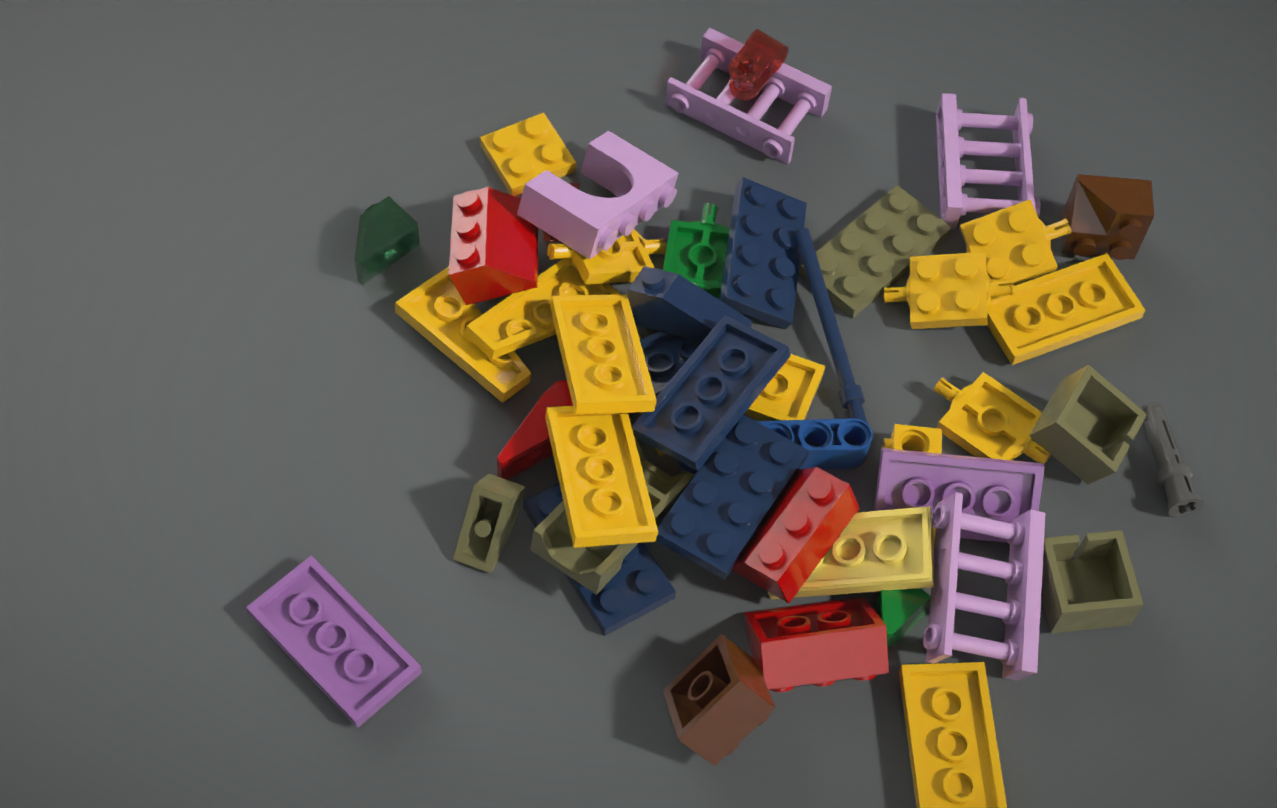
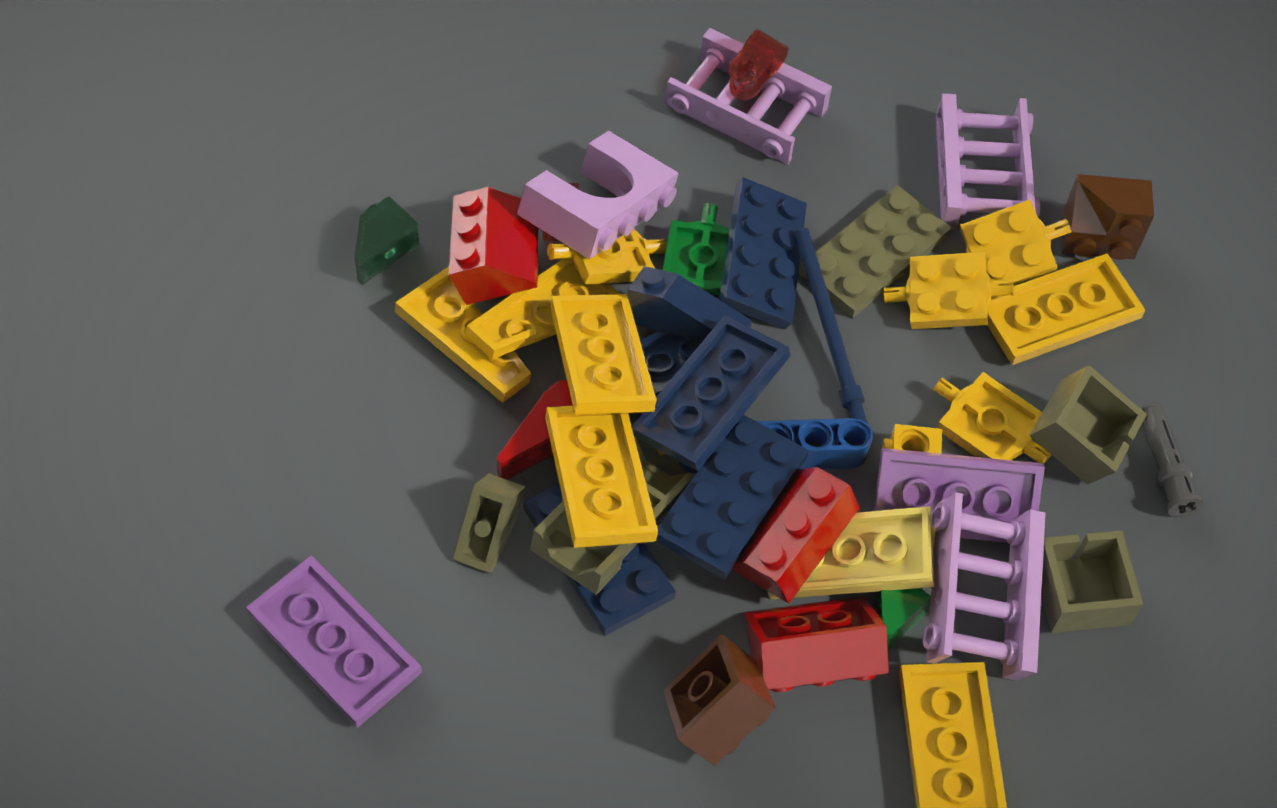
(526, 151): yellow plate -> none
(789, 392): yellow plate -> none

